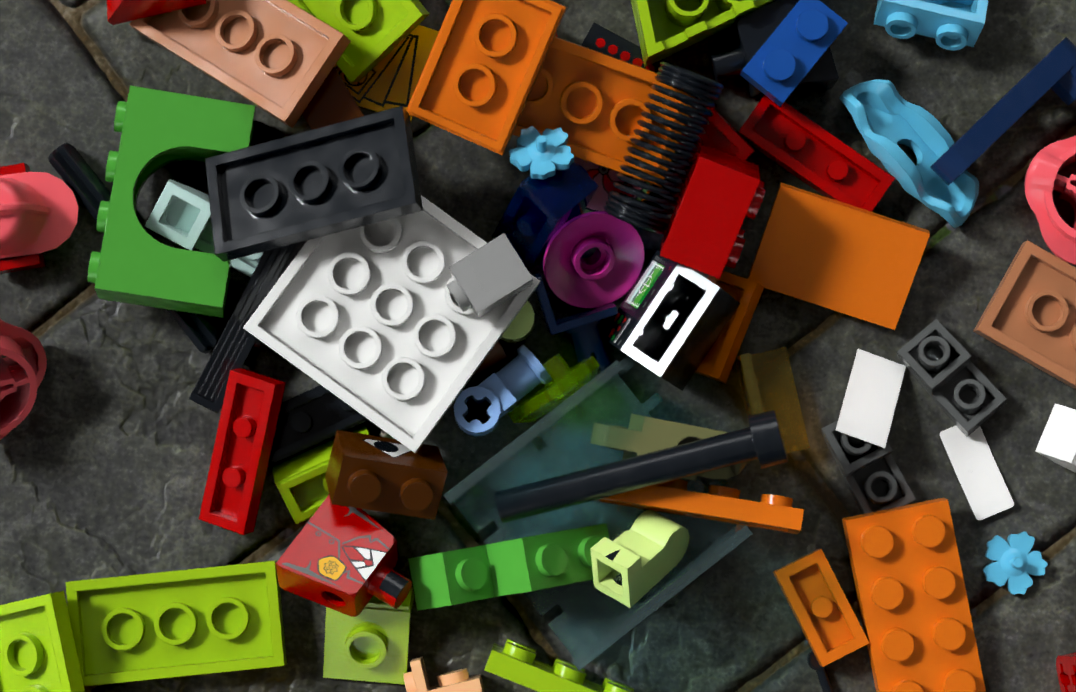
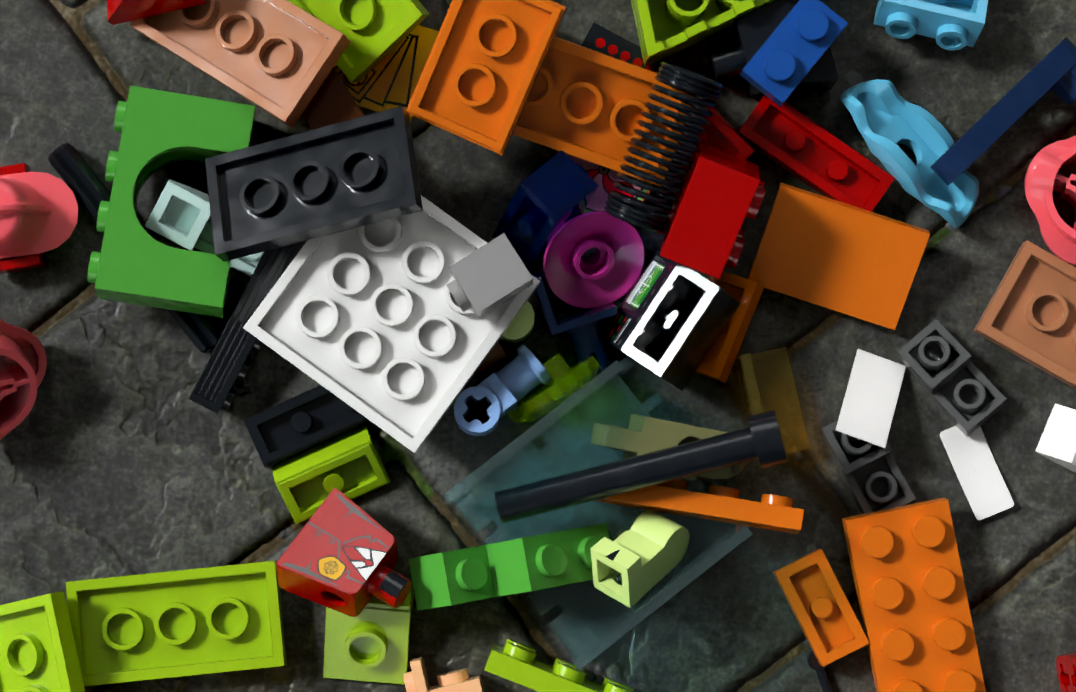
(241, 451): red plate -> none
(385, 475): reddish brown brick -> none
(542, 152): medium azure plant -> none
(1013, 562): medium azure plant -> none

